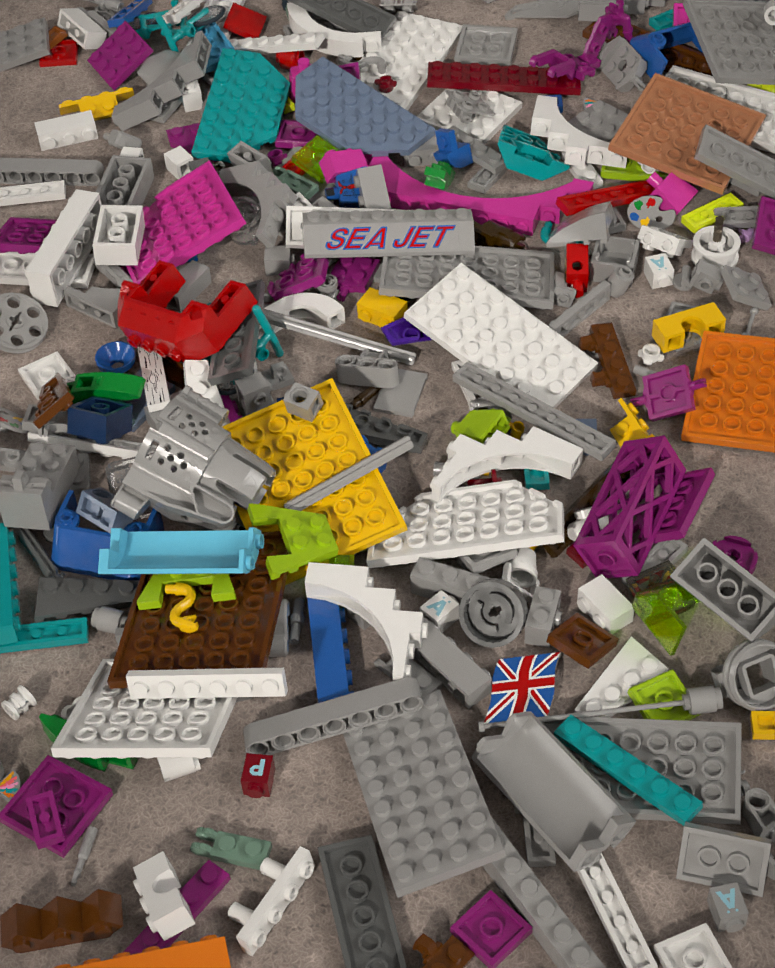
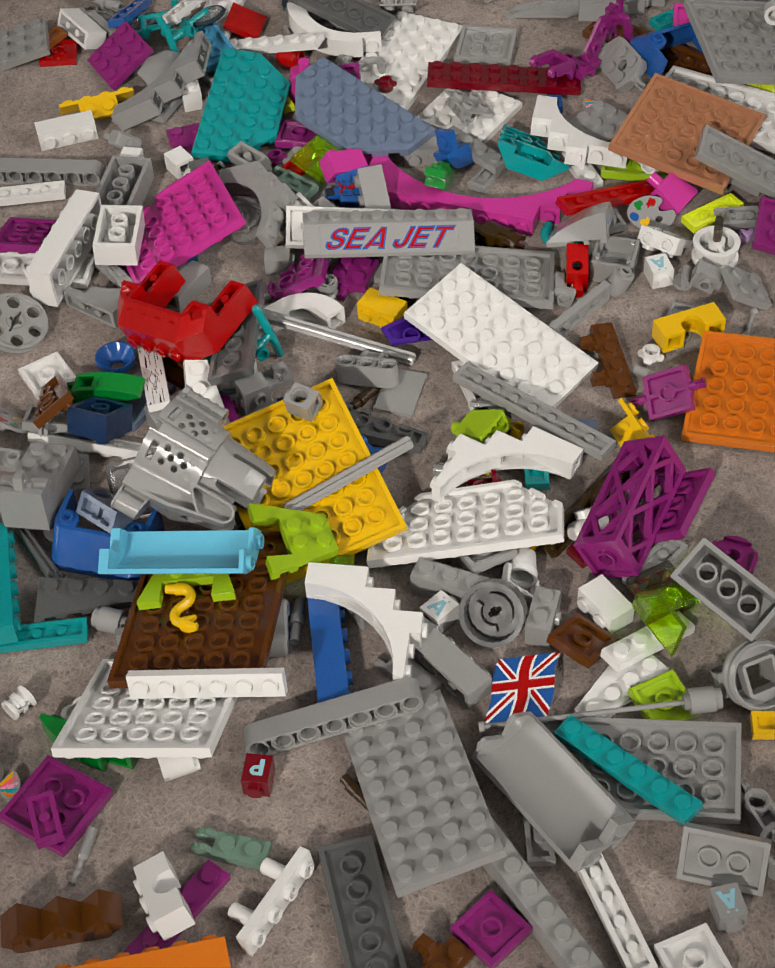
(353, 788): none -> dark brown animal
(637, 646): none -> white plate

